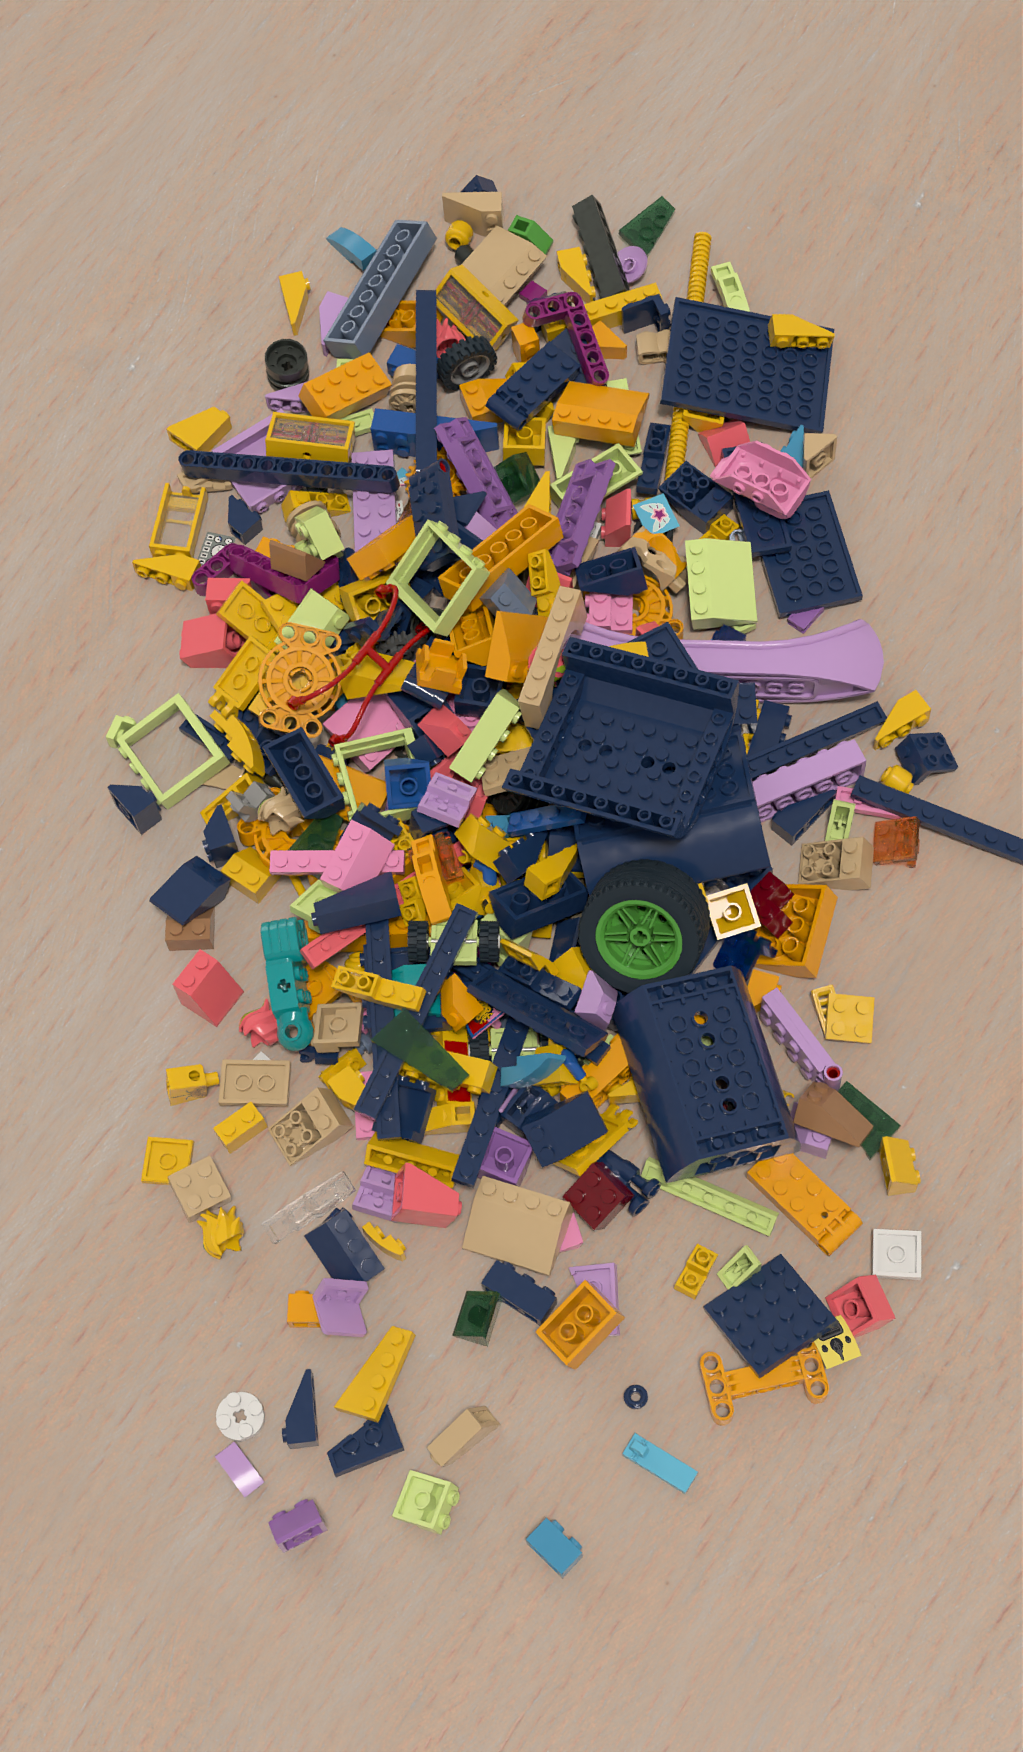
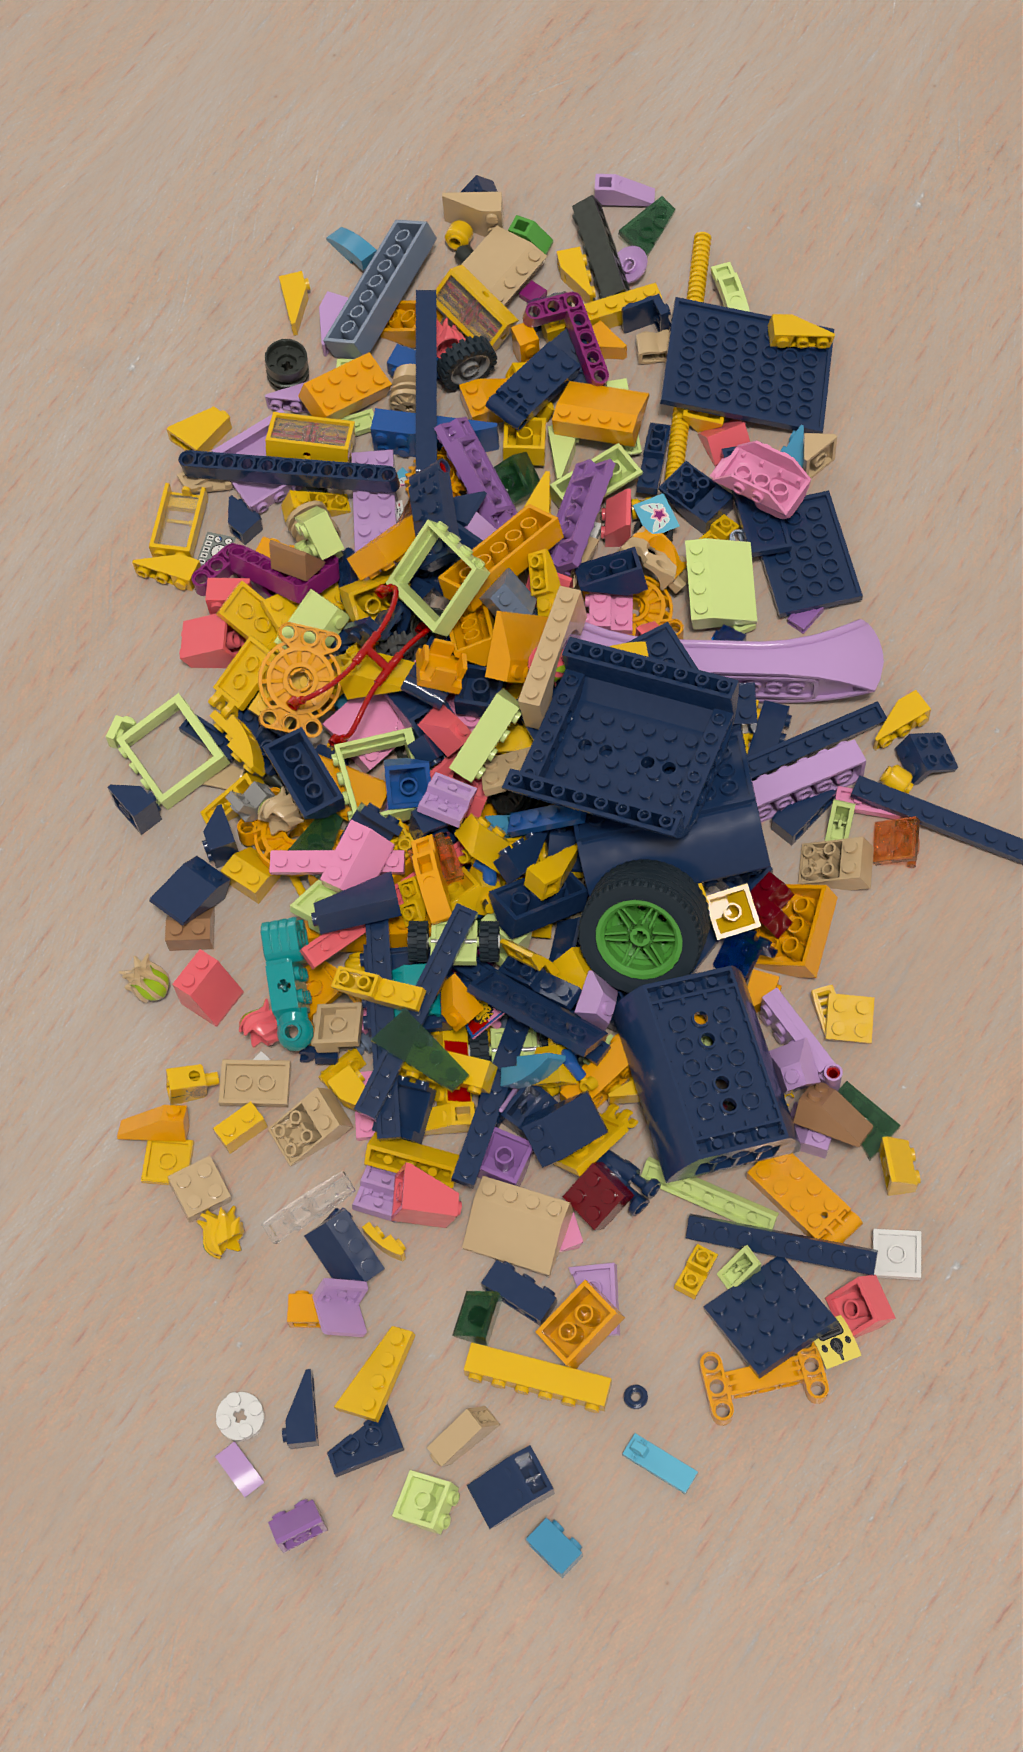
(146, 980): none -> tan hair
(157, 1124): none -> light orange slope
(511, 1487): none -> dark blue slope
(537, 1377): none -> yellow brick
(620, 191): none -> lavender slope
(782, 1244): none -> dark blue plate
(795, 1066): none -> lavender slope

